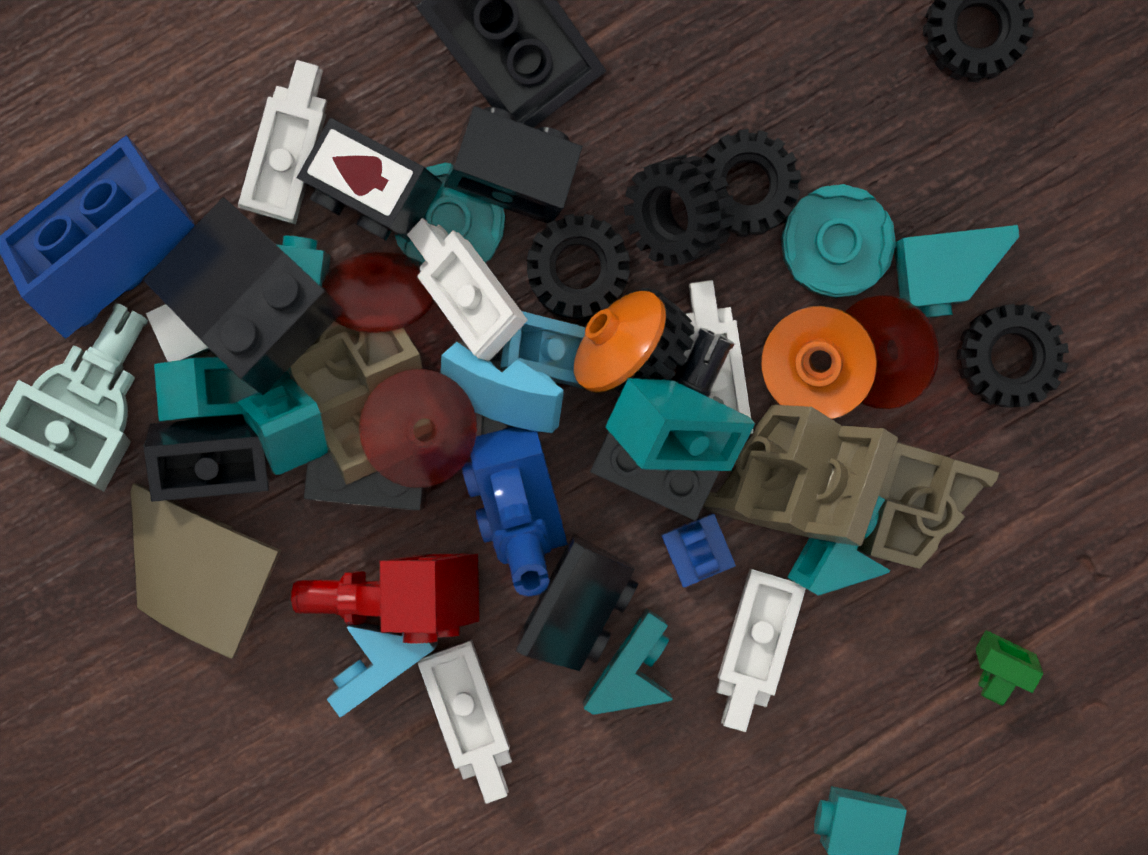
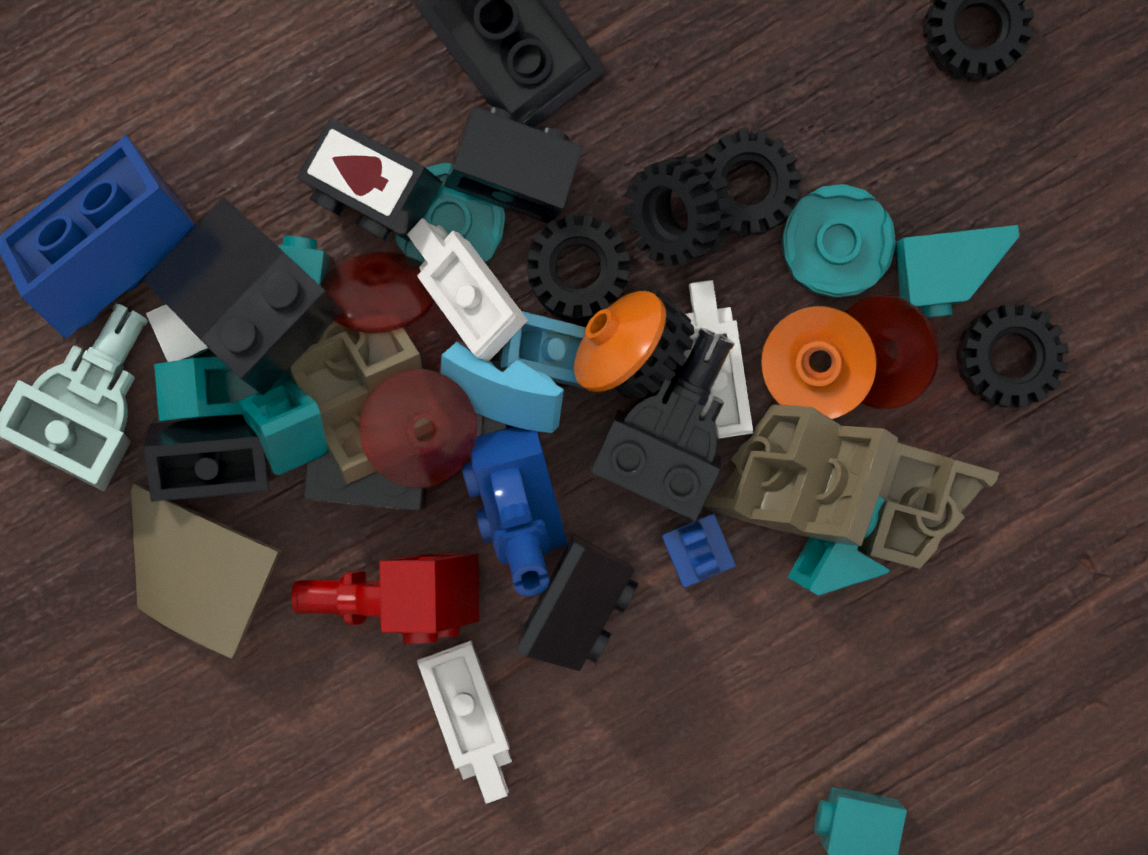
(283, 143): white hinge -> none
(388, 659): medium azure slope -> none
(621, 682): teal slope -> none
(677, 427): teal slope -> none
(757, 645): white hinge -> none
(1005, 668): green tile -> none

